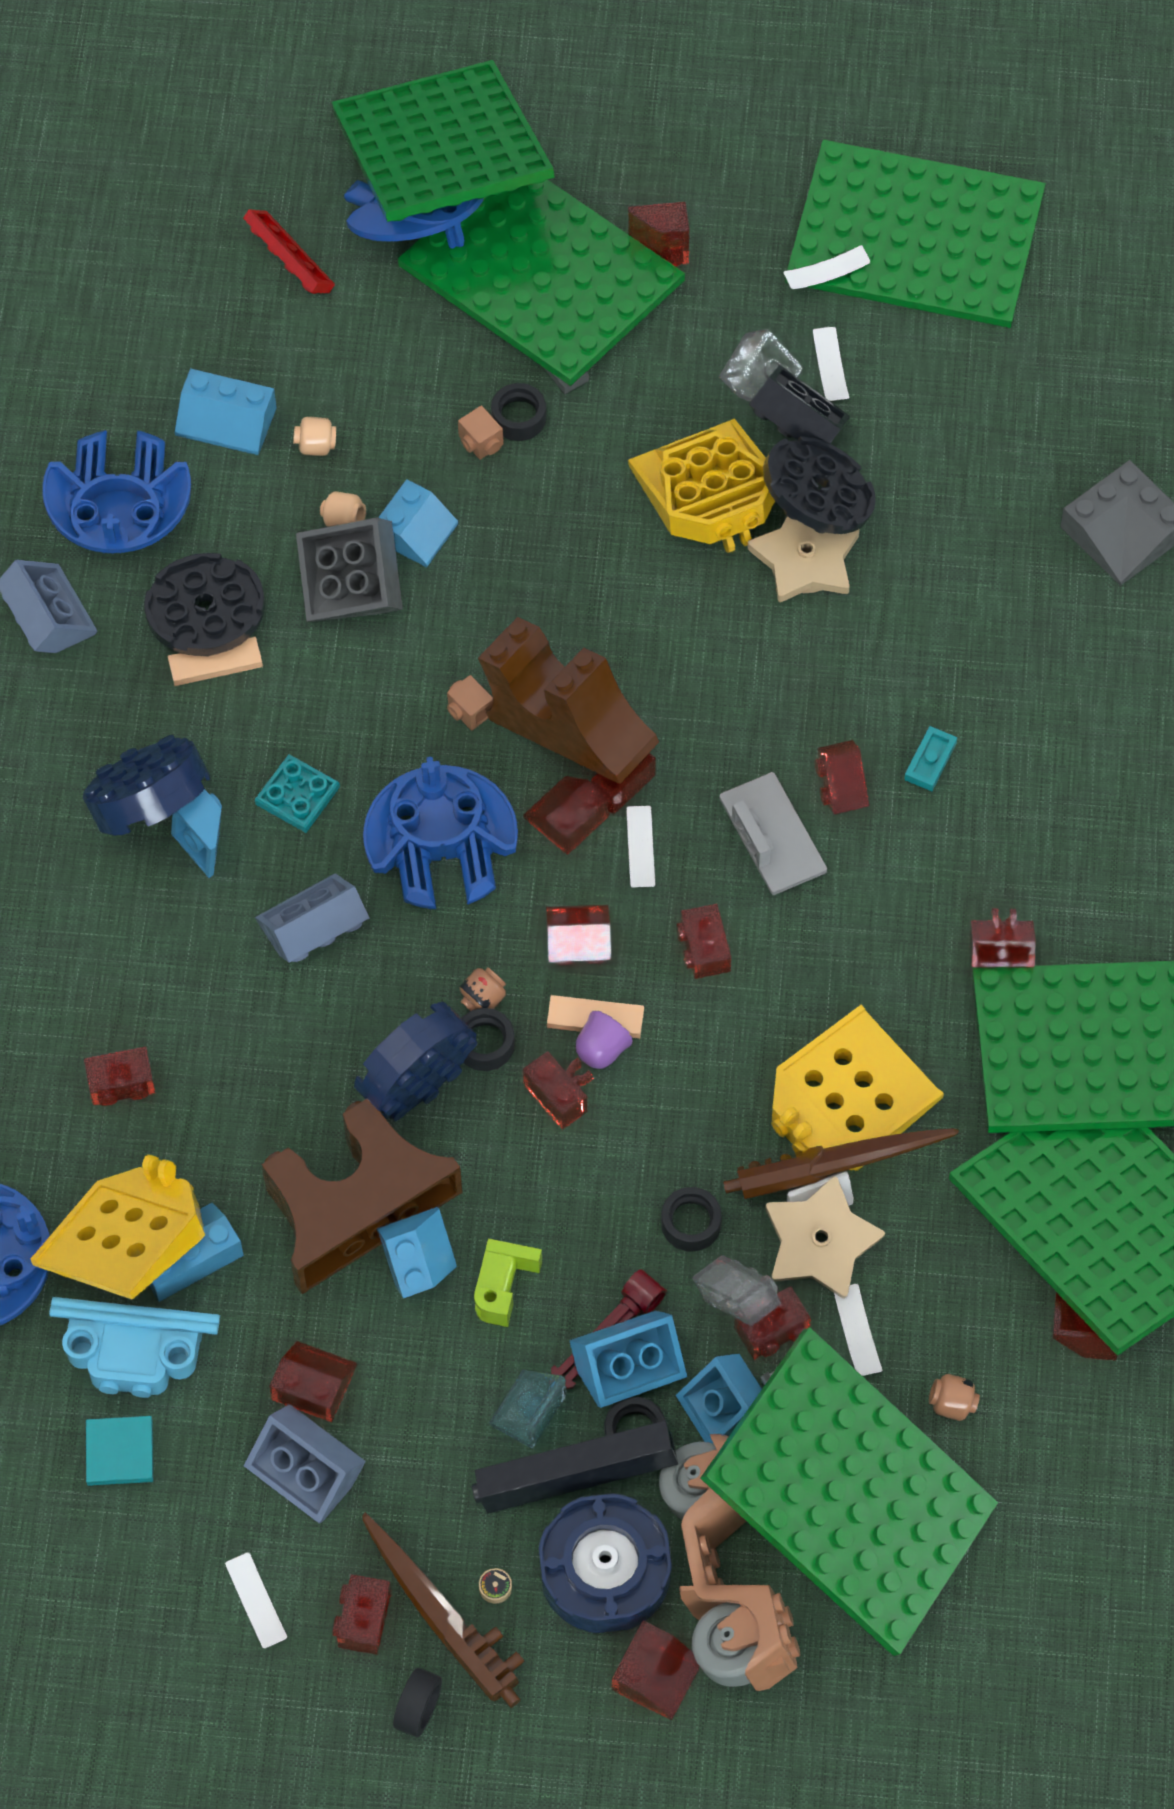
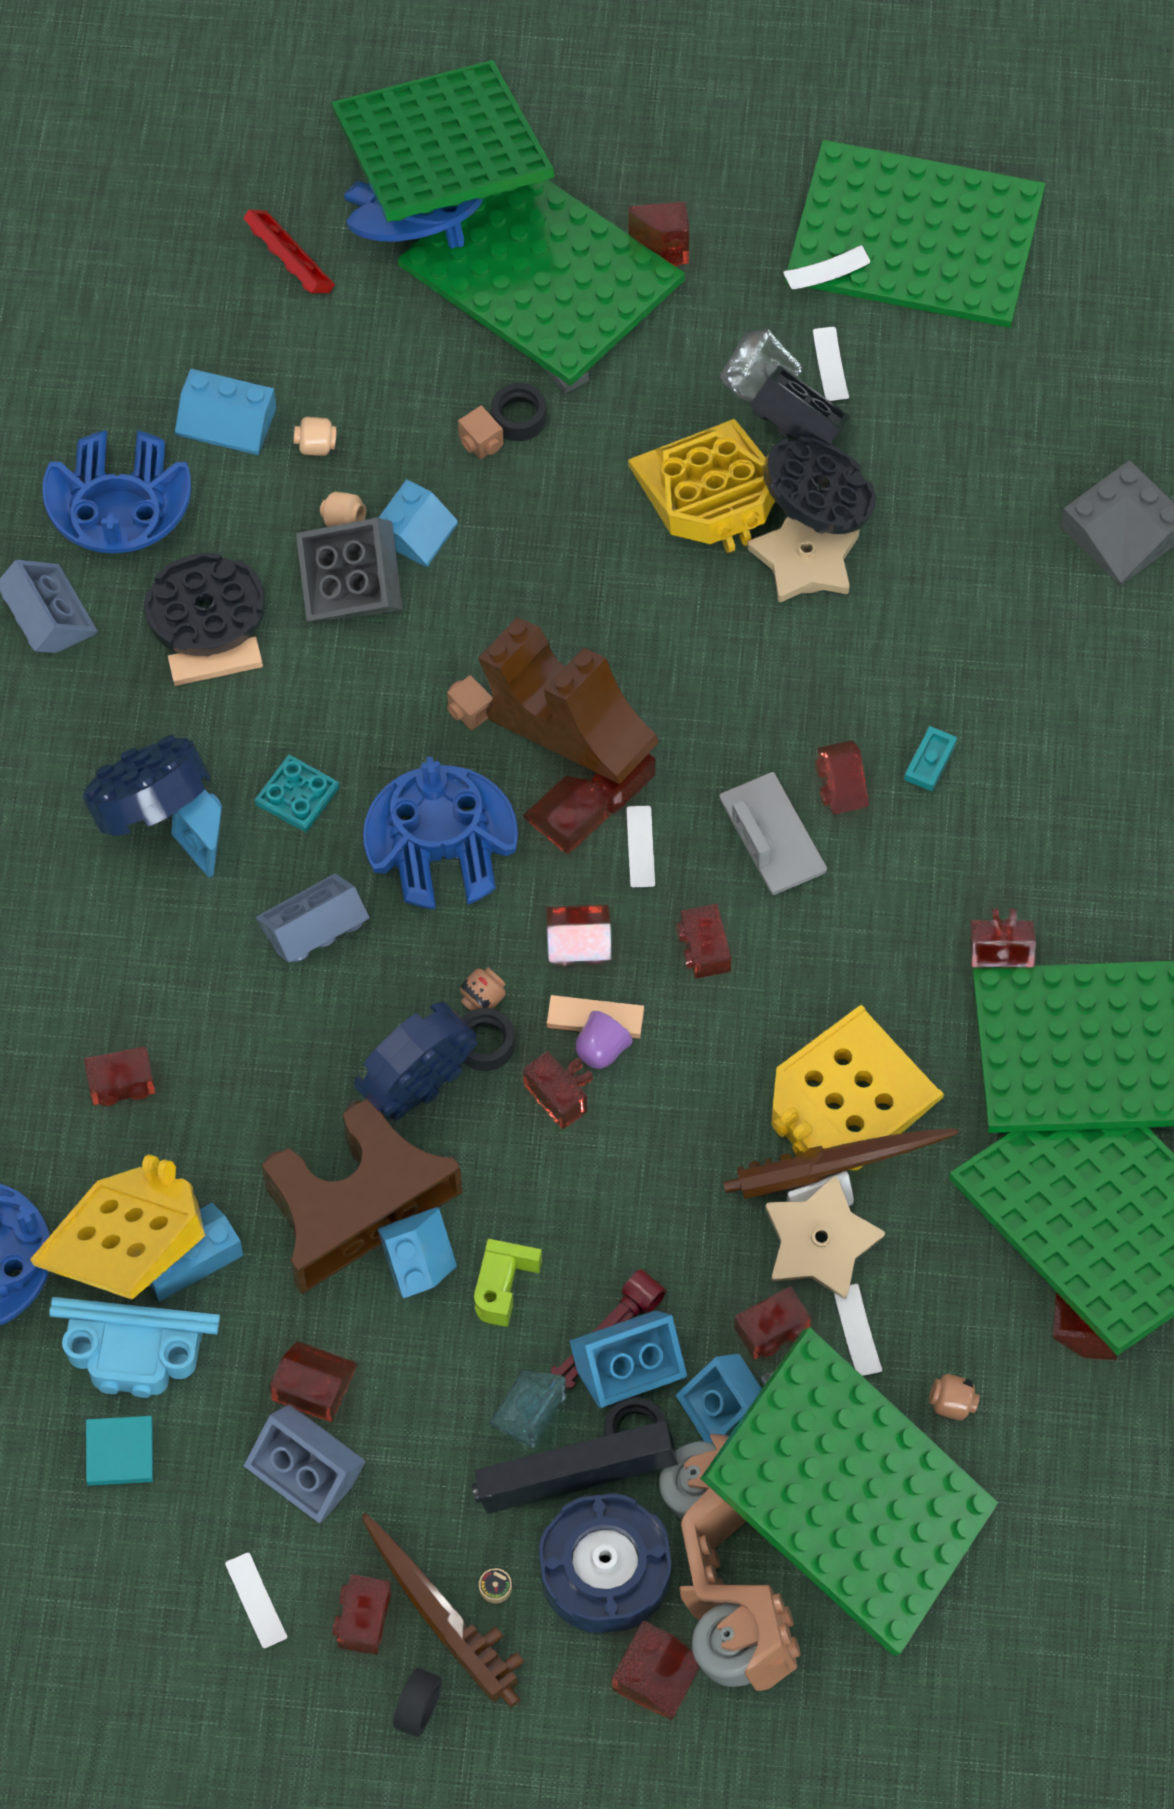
(697, 1196): black tyre -> none
(737, 1290): clear brick -> none

